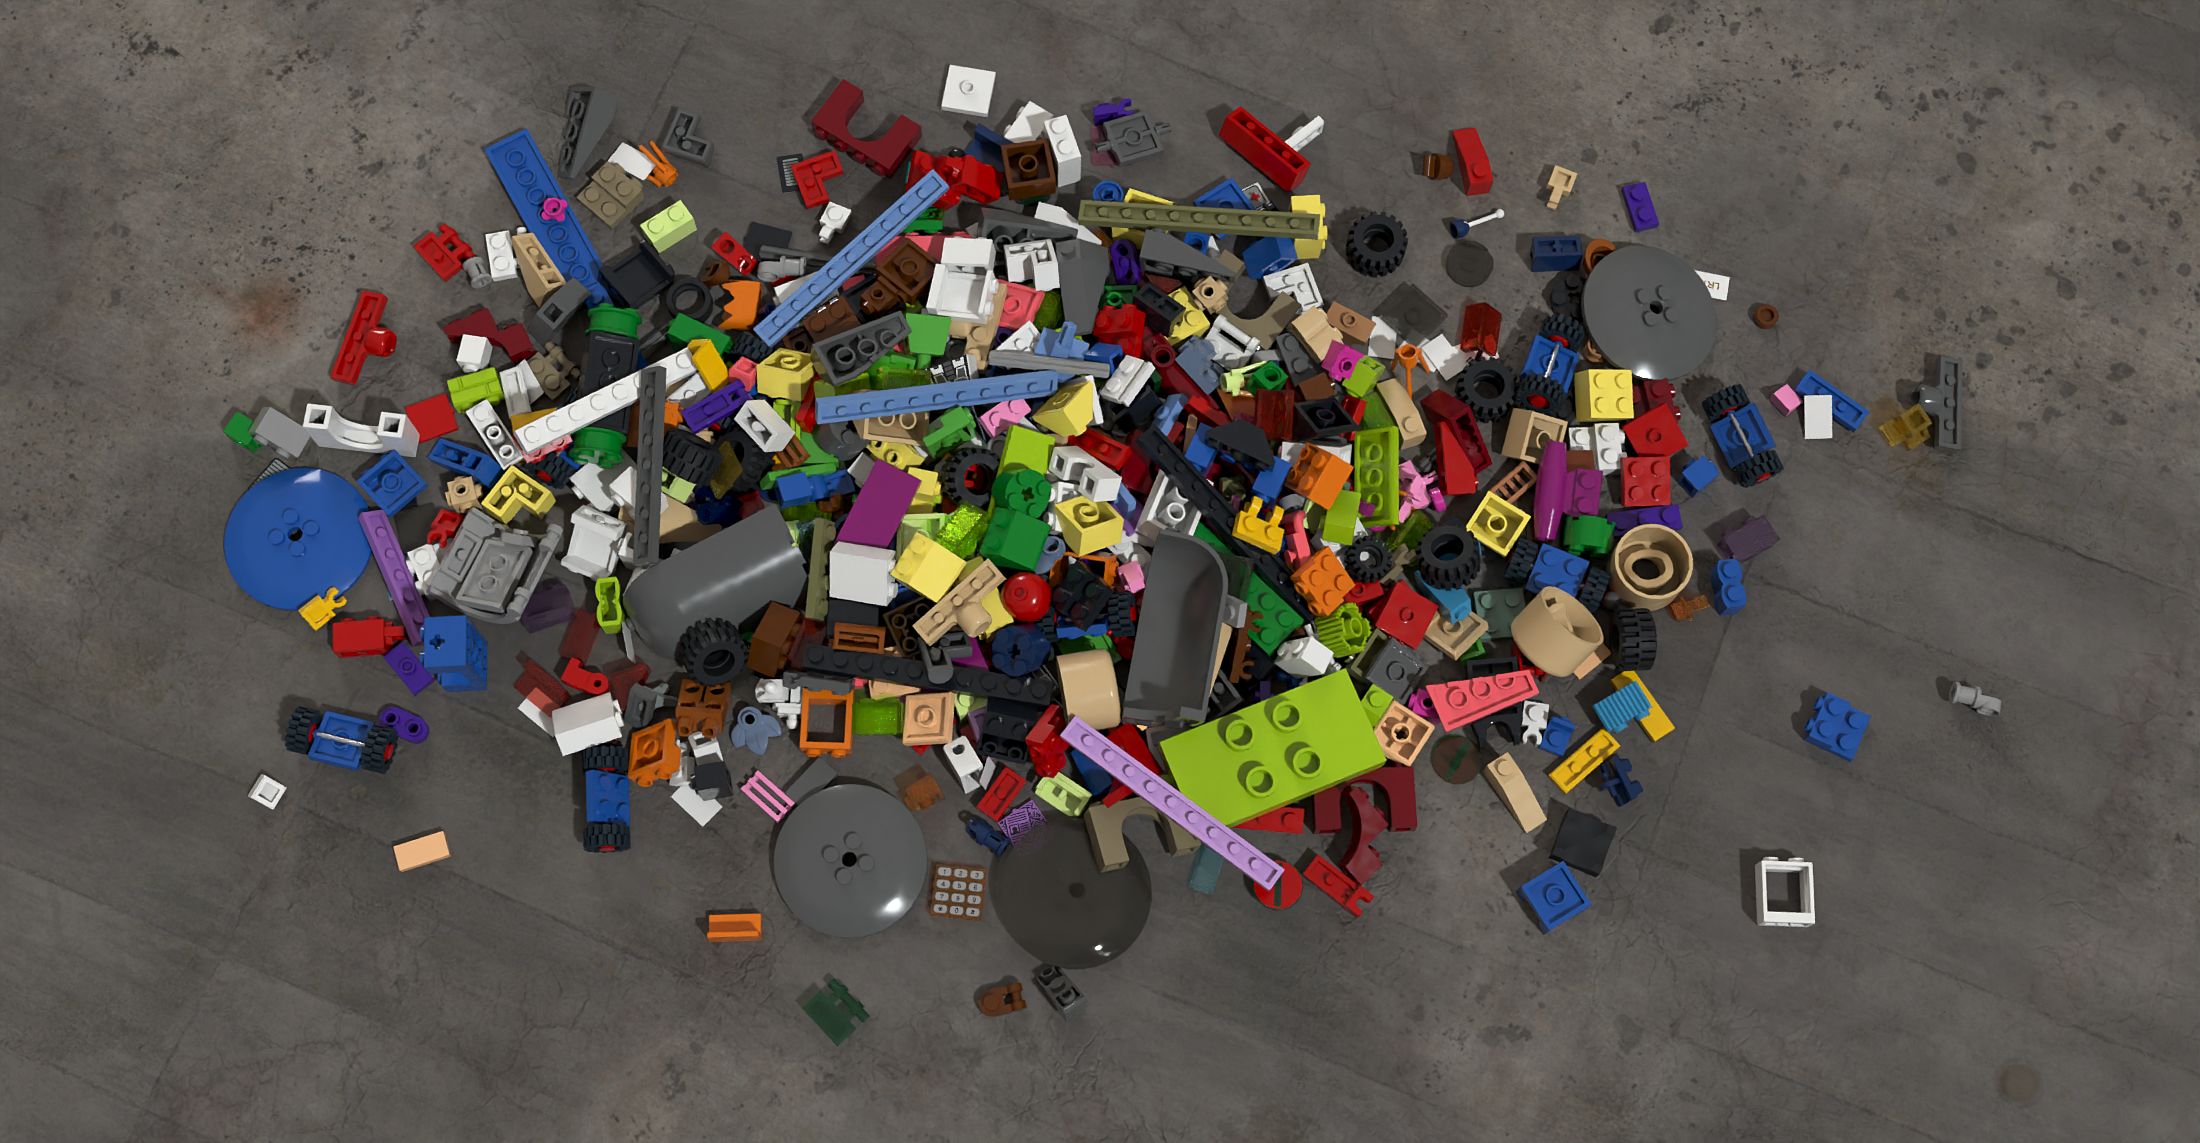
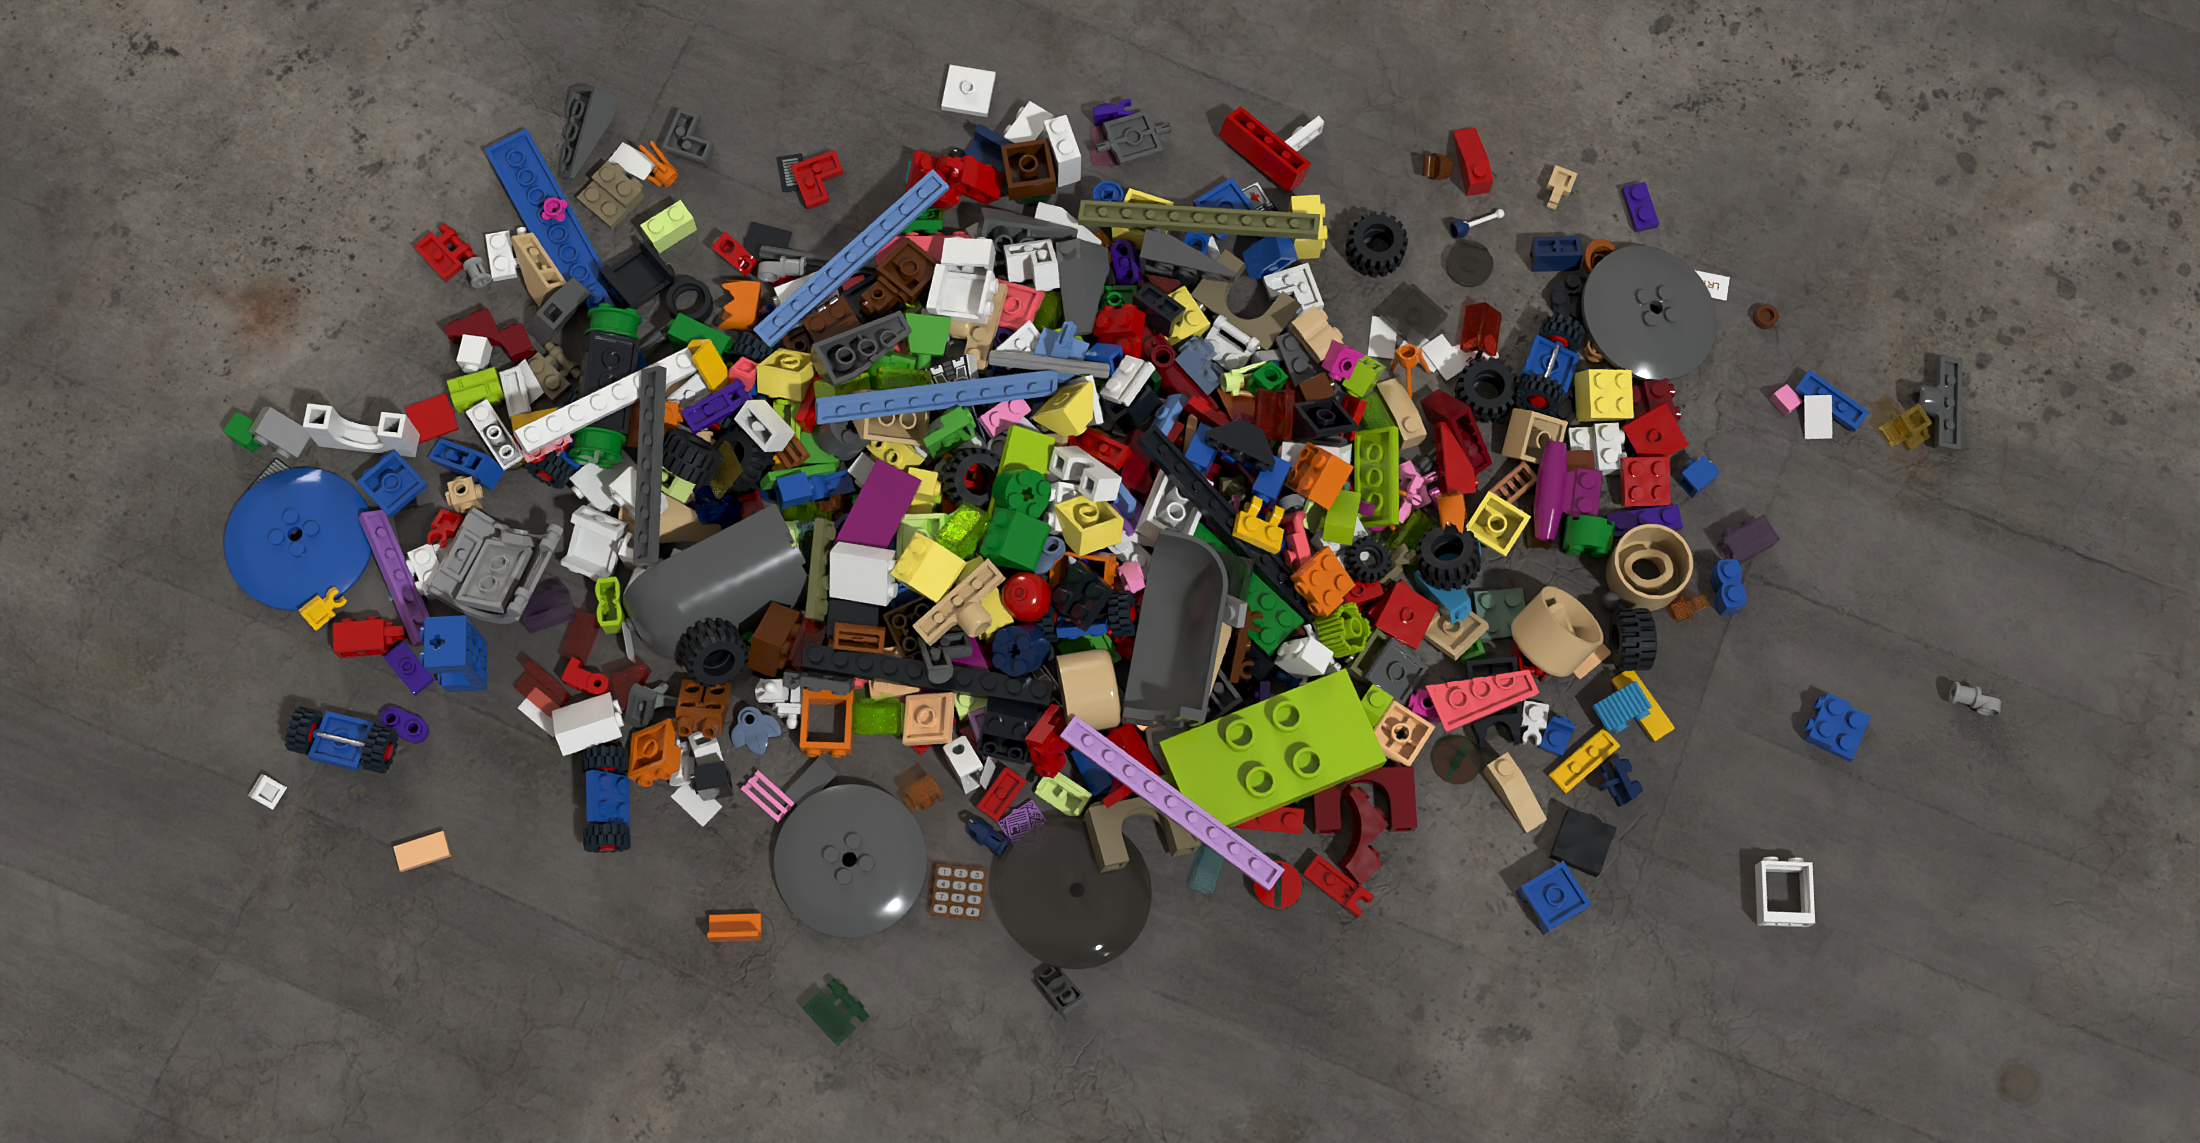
(364, 338): red plate -> none
(517, 491): light yellow brick -> none
(716, 273): reddish brown plate -> none
(834, 219): white plate -> none
(881, 155): dark red arch -> none
(992, 1001): reddish brown plate -> none
(1216, 300): tan brick -> none
(1353, 326): medium nougat brick -> none
(1451, 509): none -> orange piece
(1556, 570): plate -> none
(1742, 435): plate -> none

